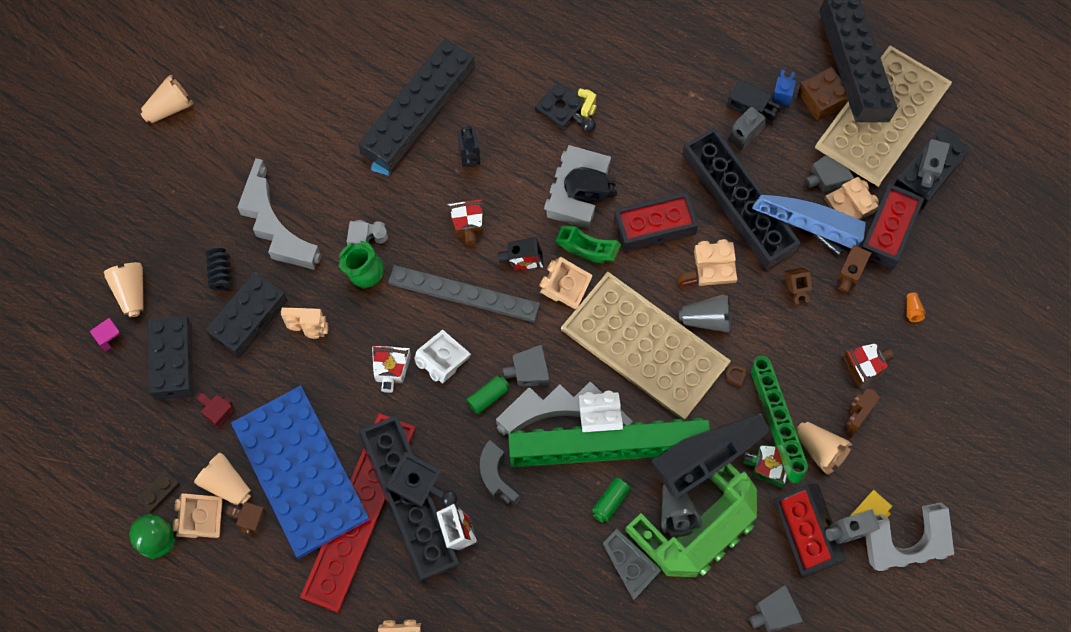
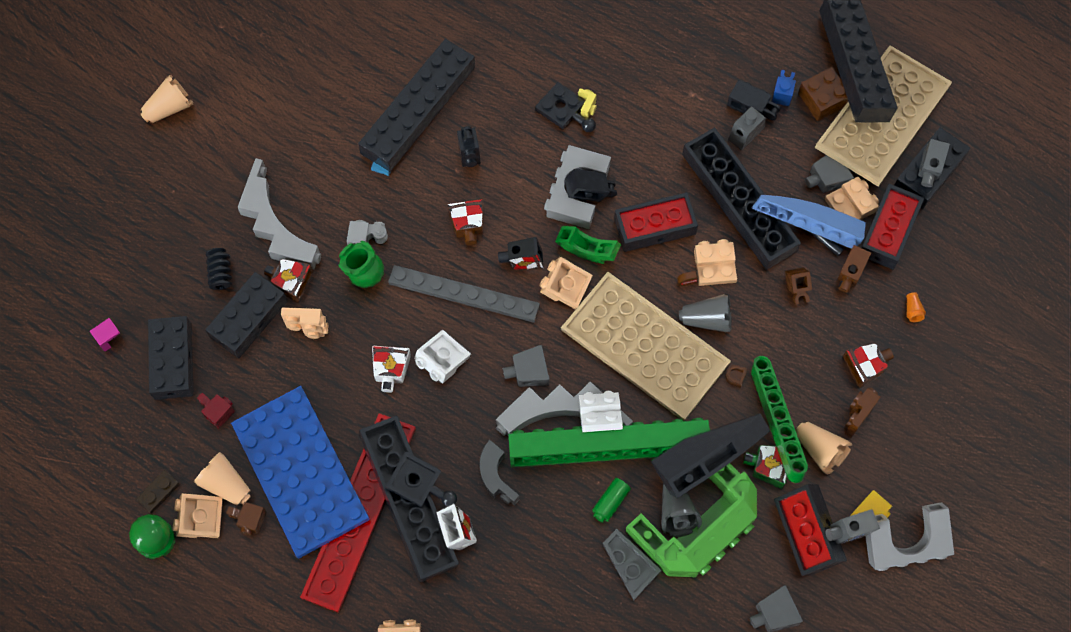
(127, 287): light nougat cone -> none
(290, 277): none -> torso
(488, 394): green brick -> none

